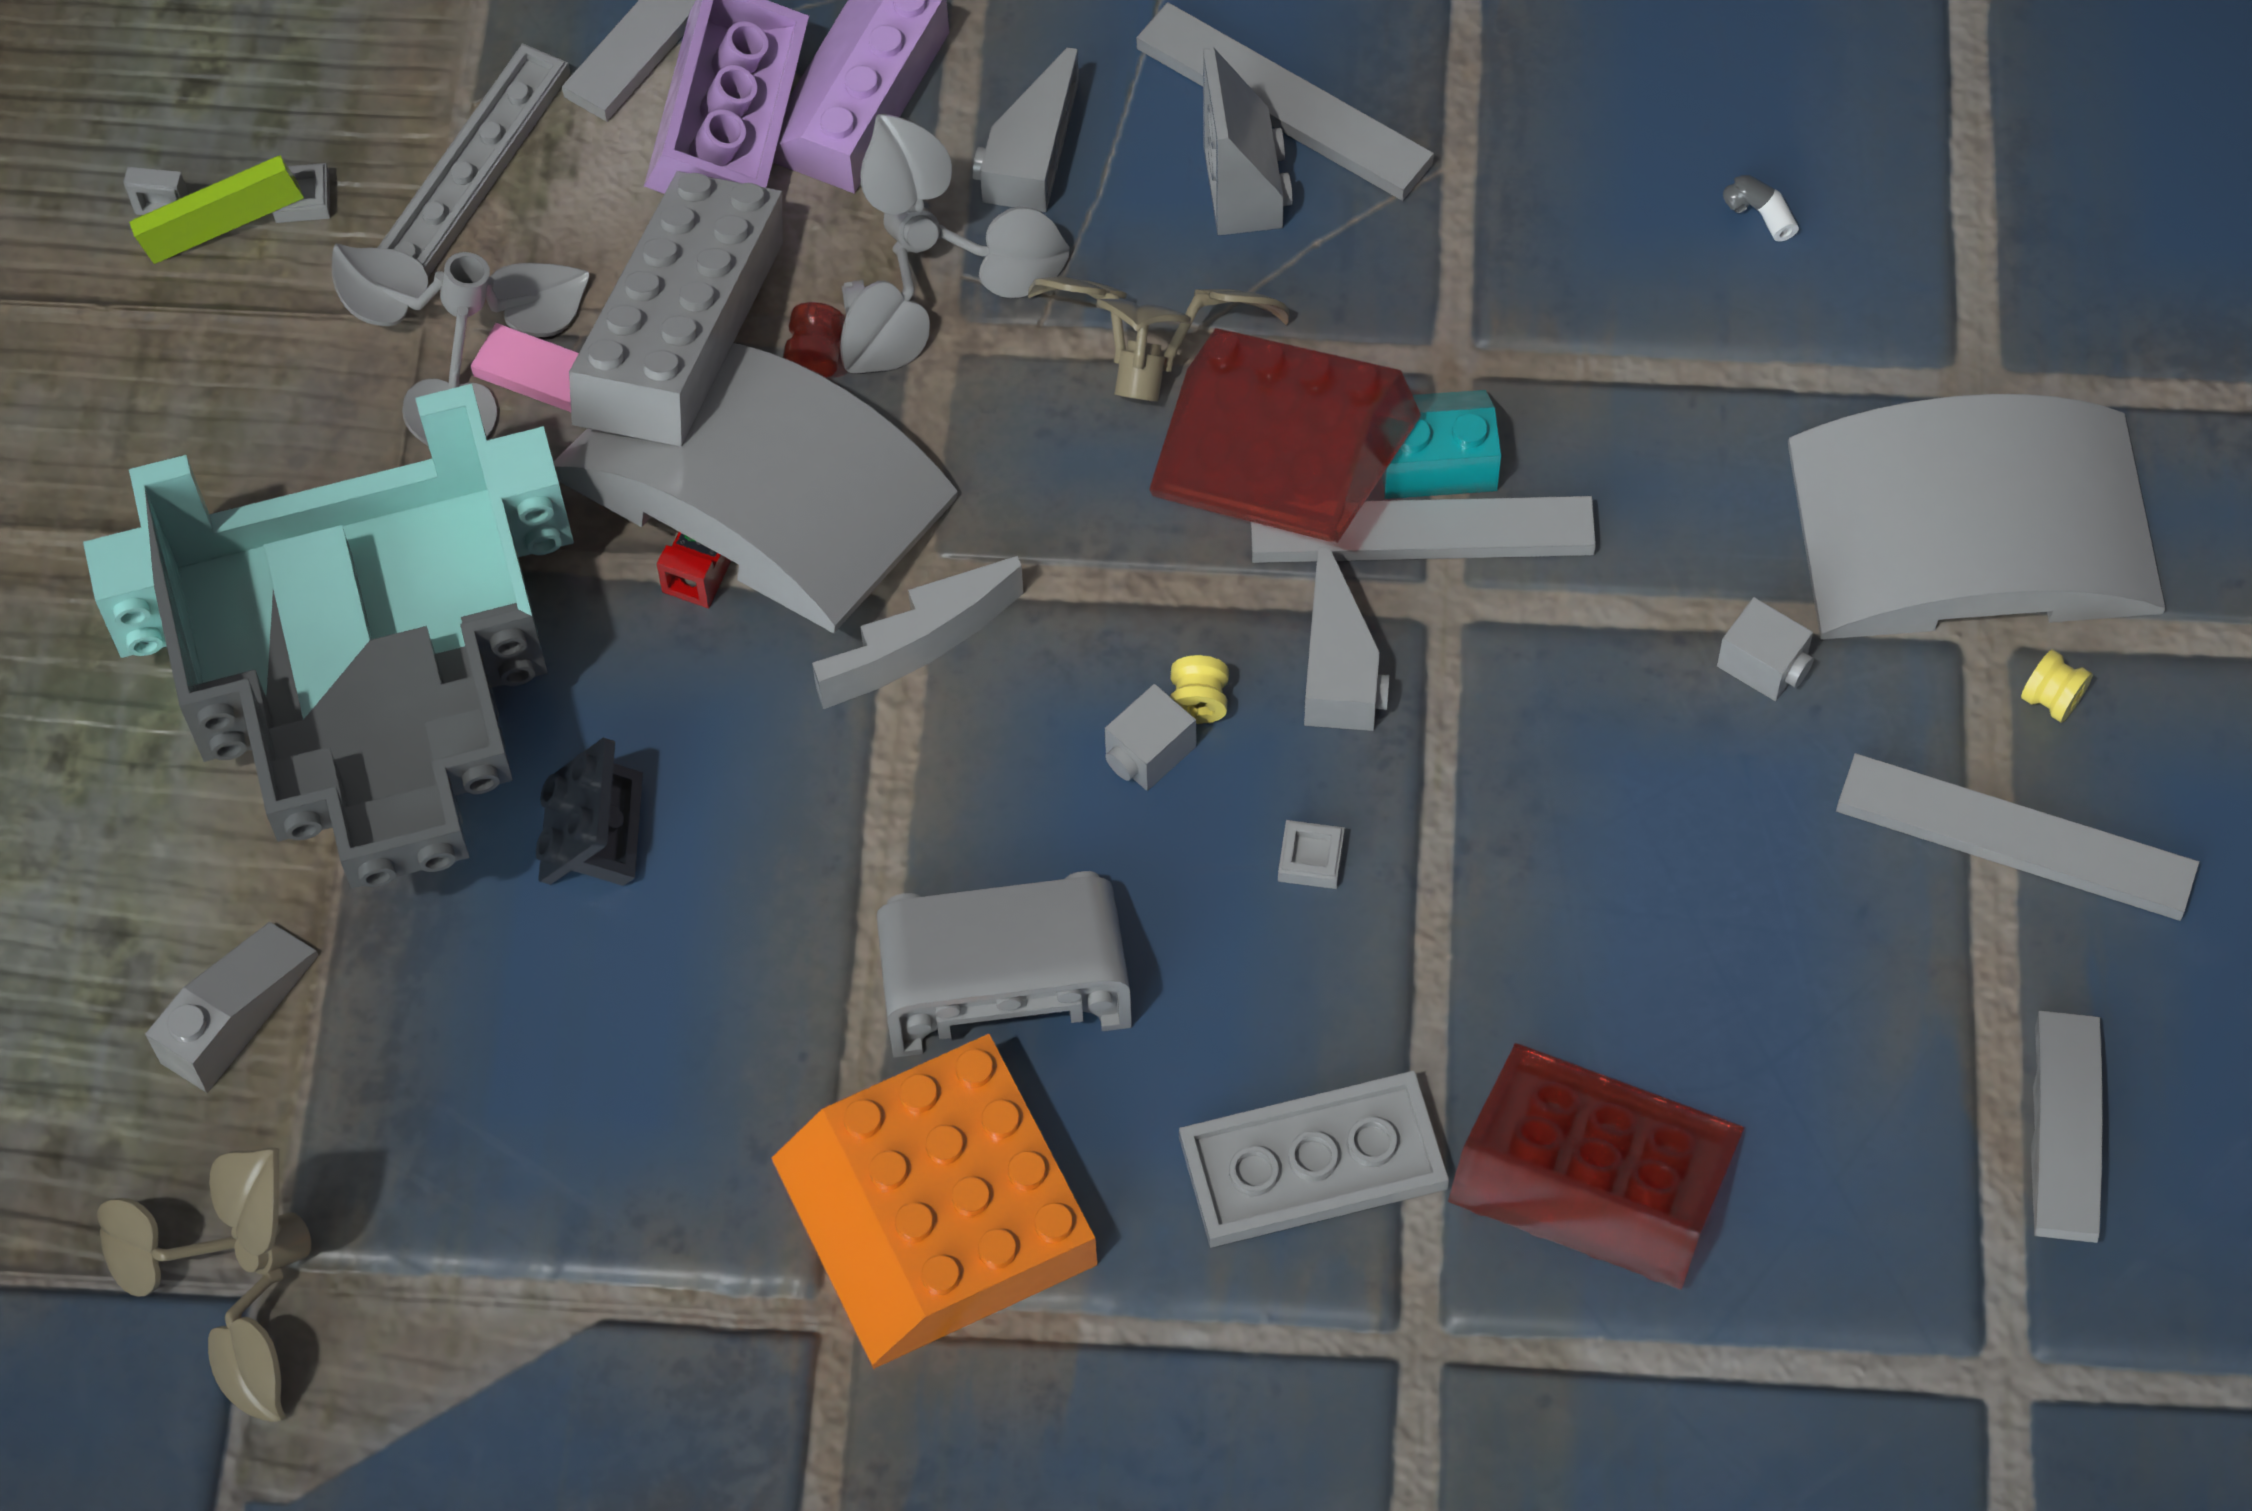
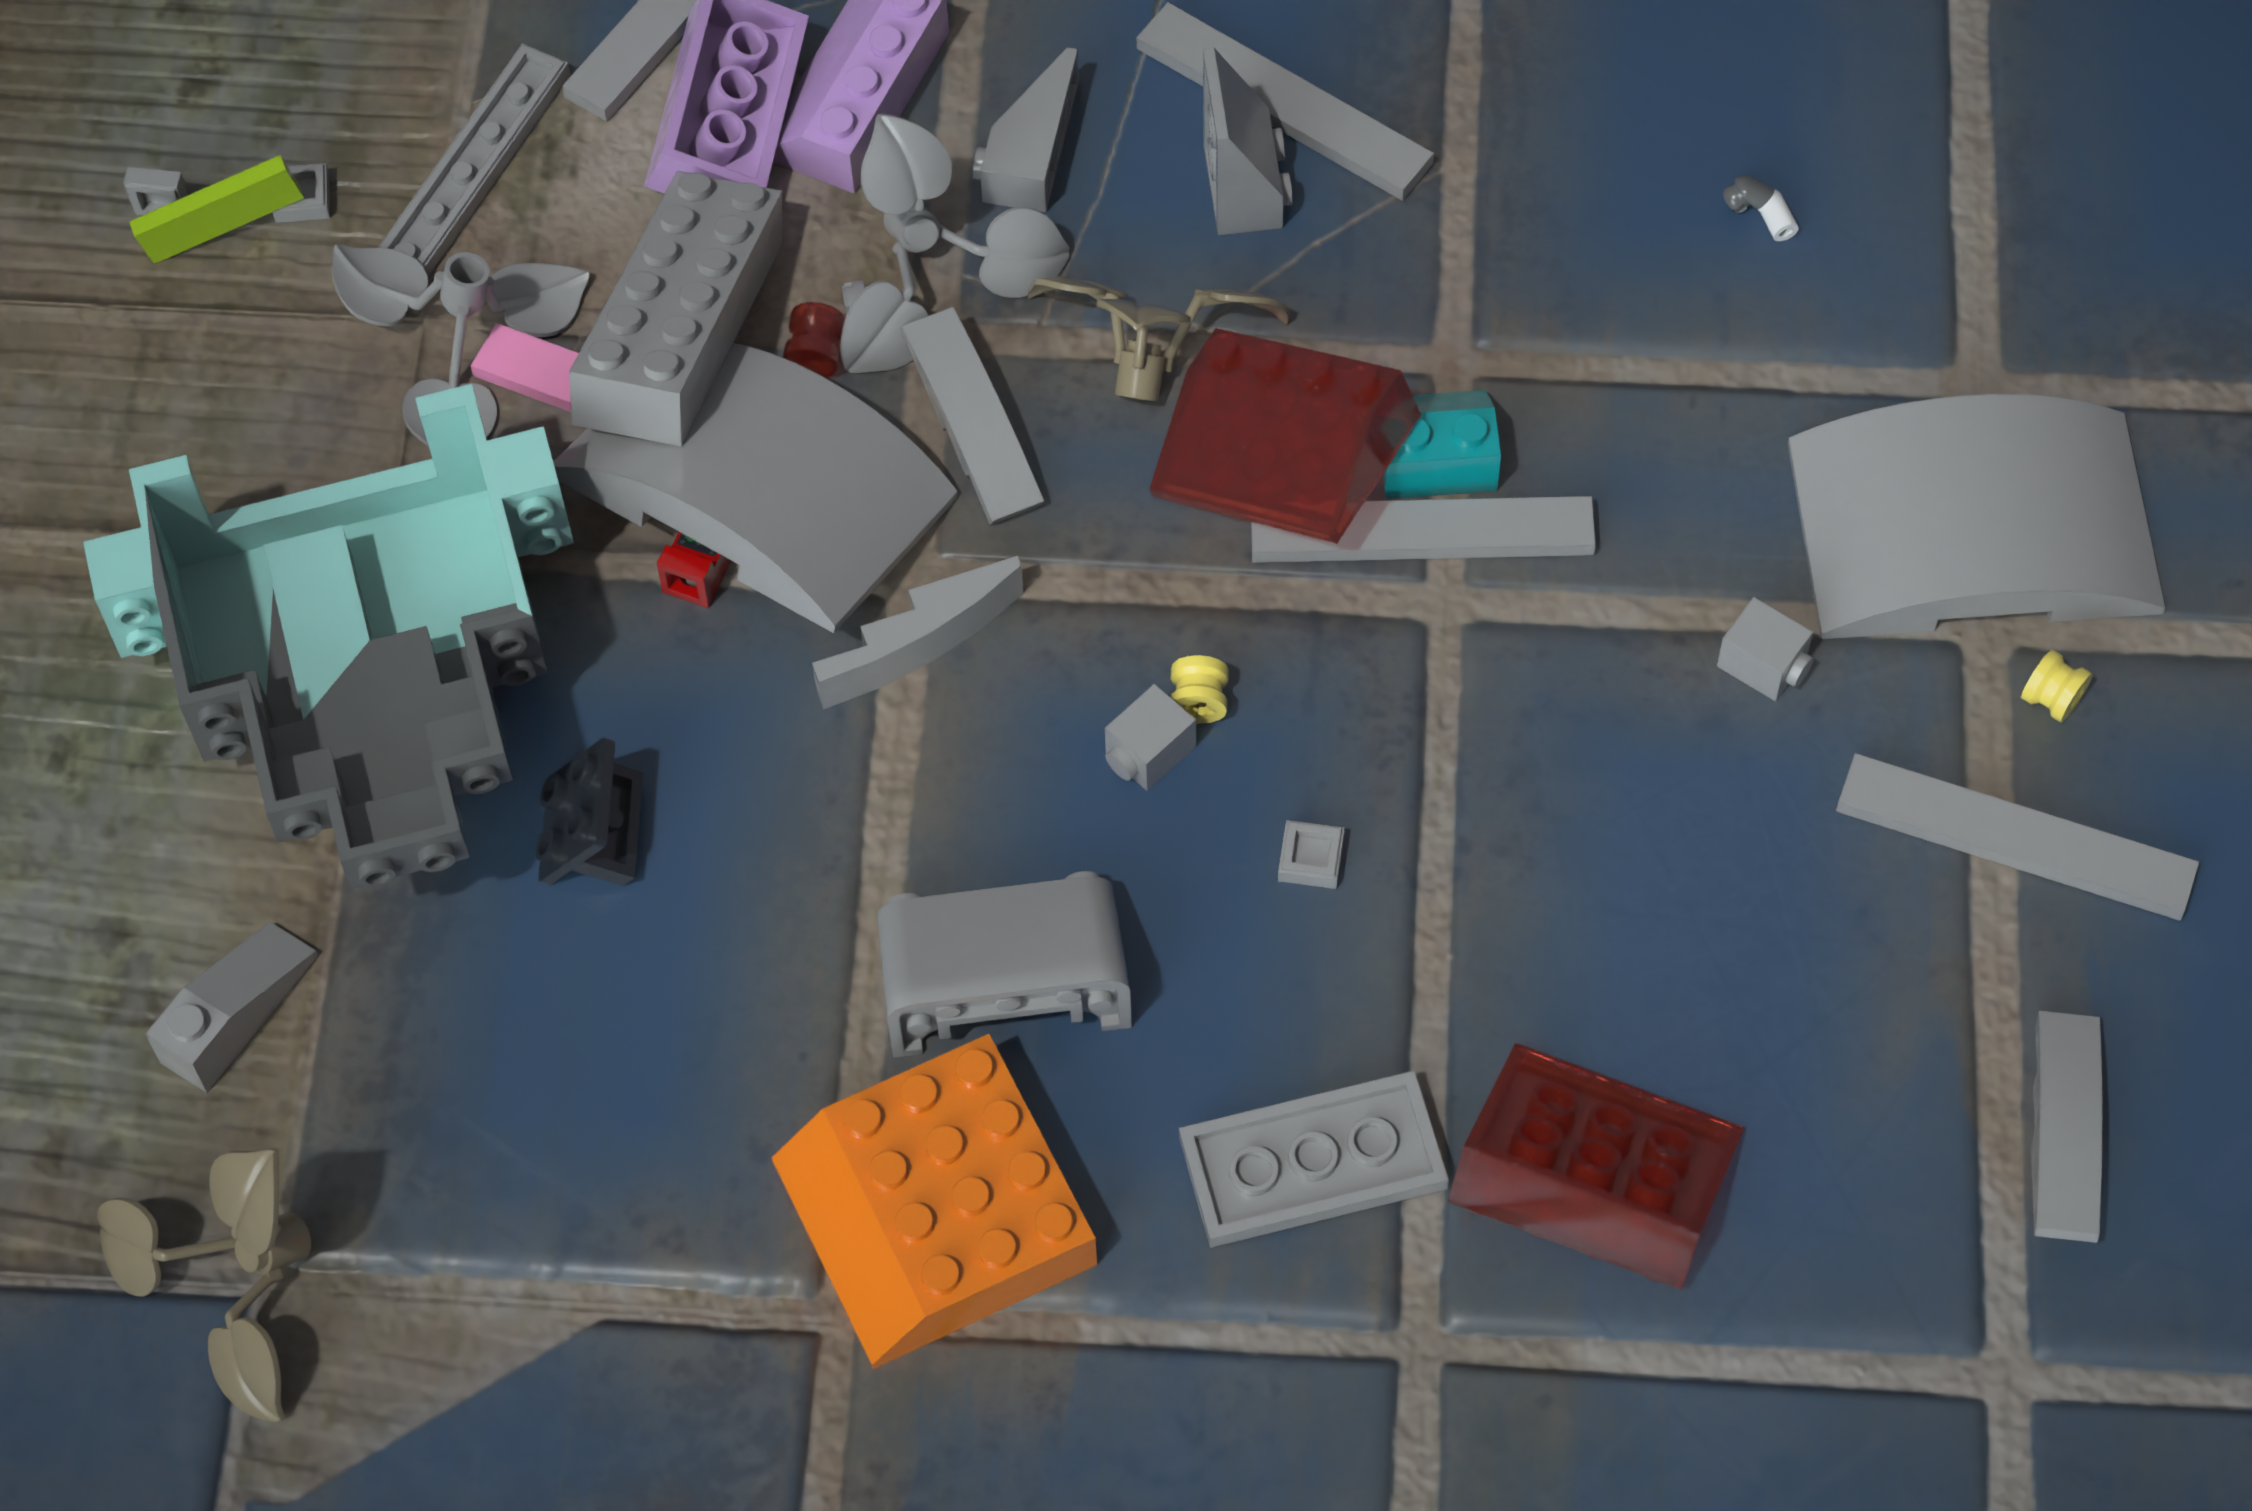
(972, 415): none -> light grey slope
(1343, 657): light grey slope -> none

